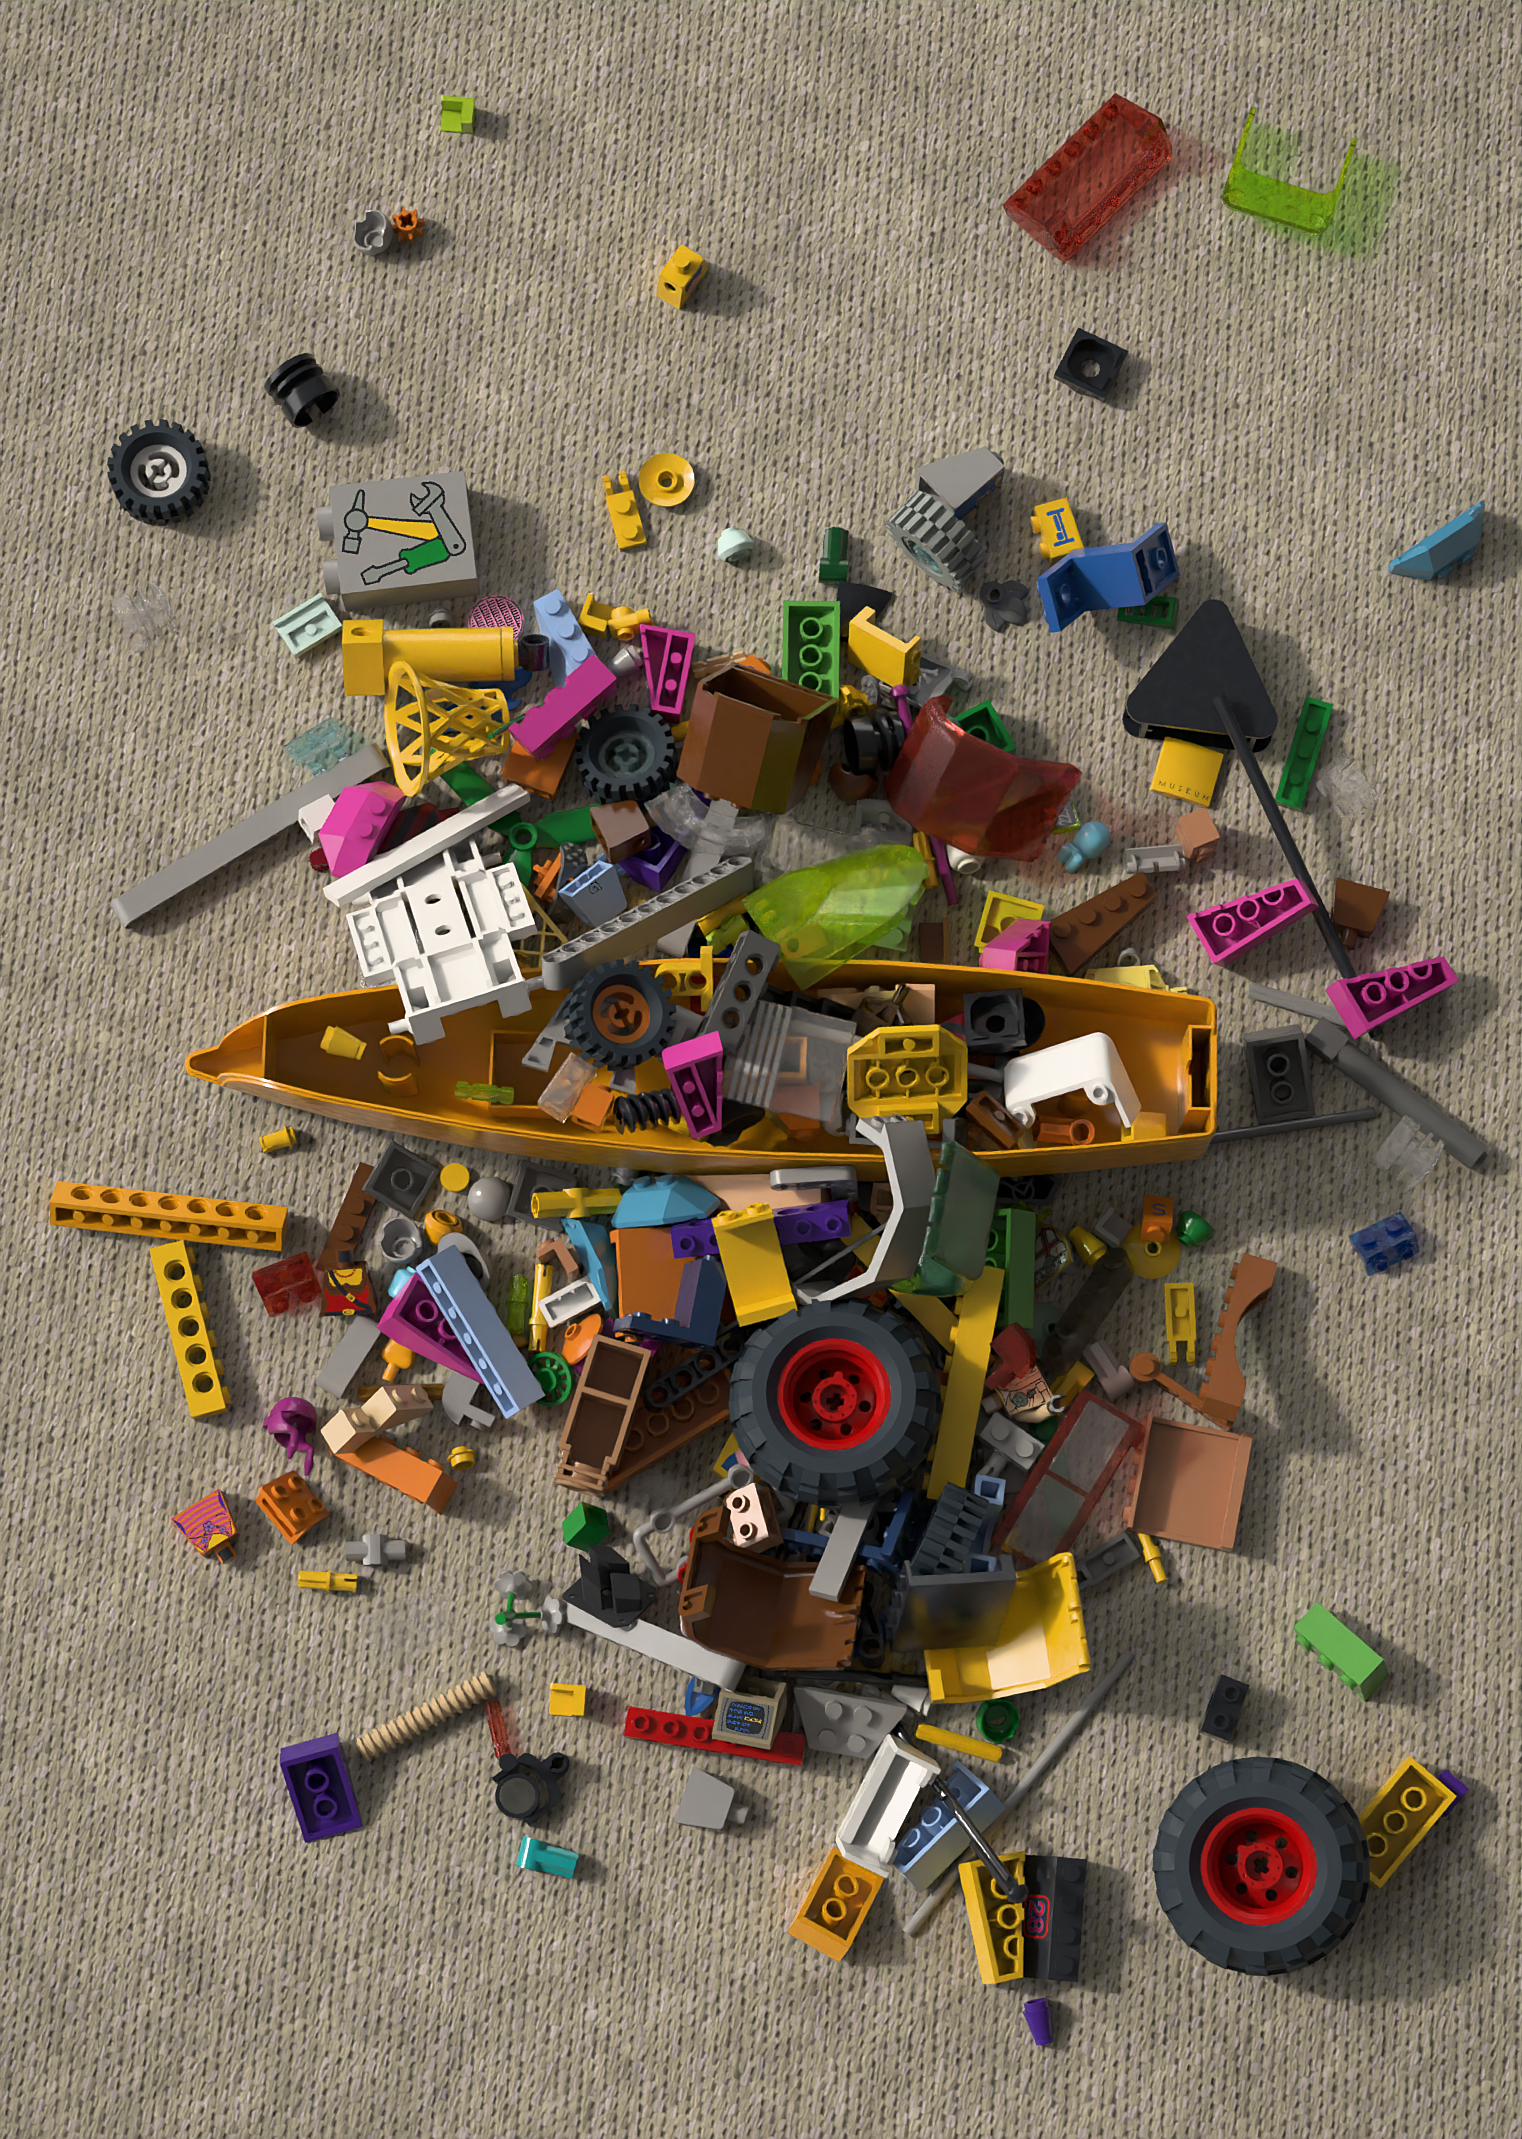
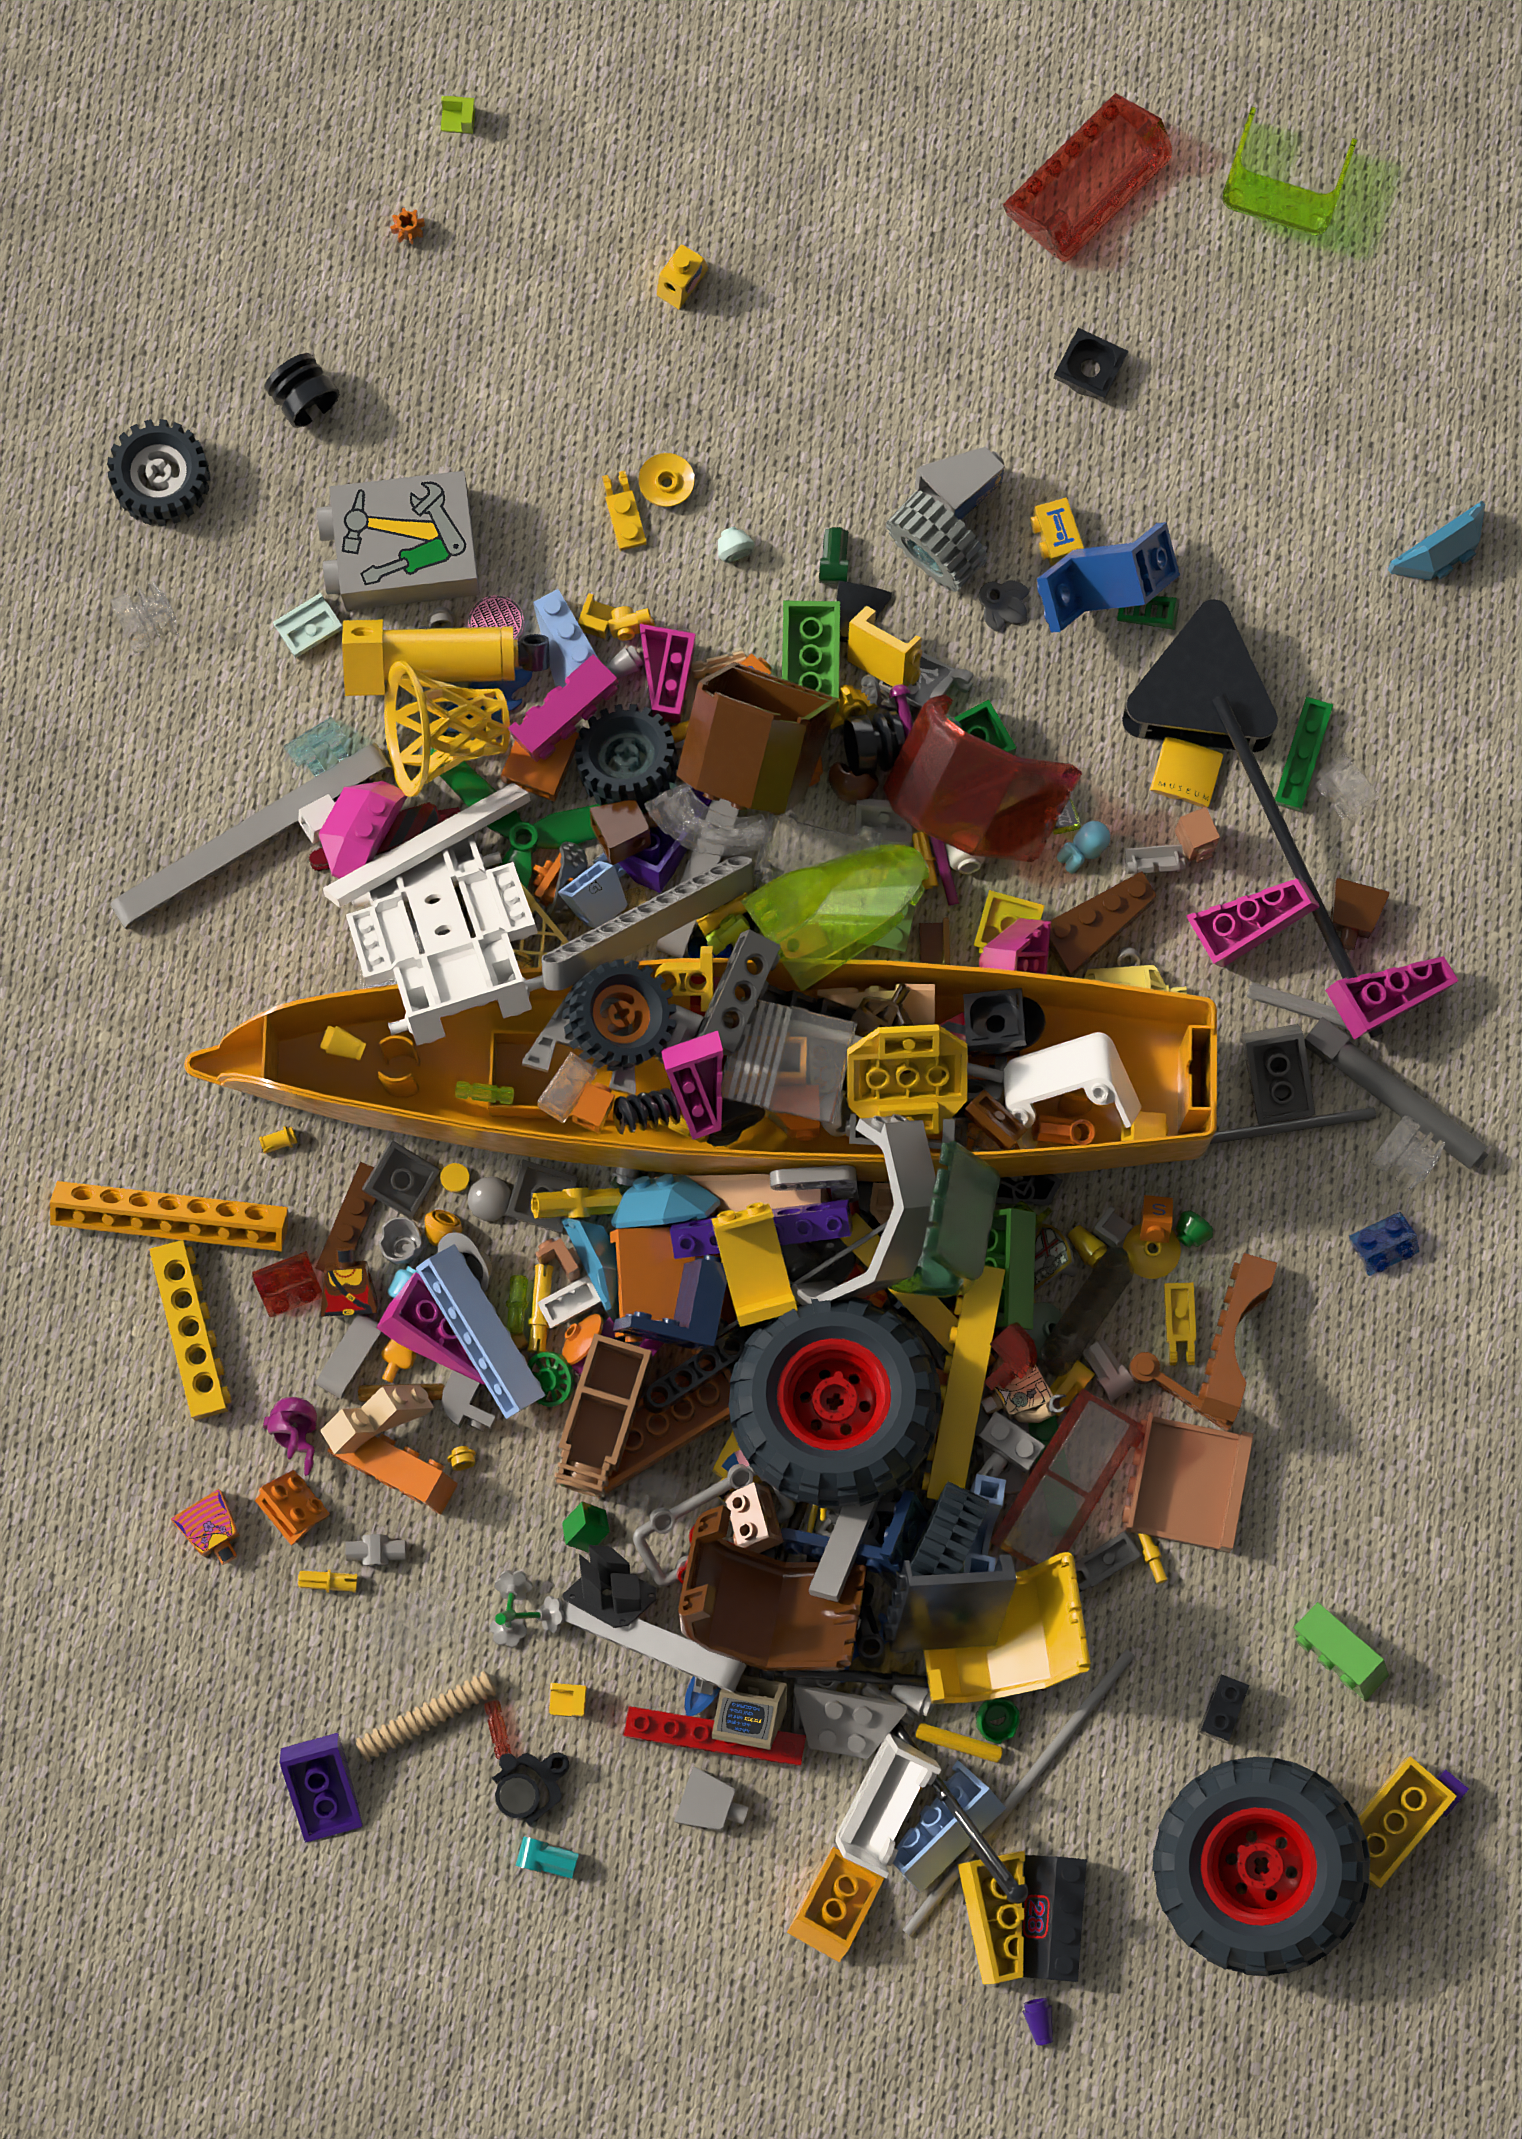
(373, 224): light grey hair -> none
(505, 727): green piece -> none

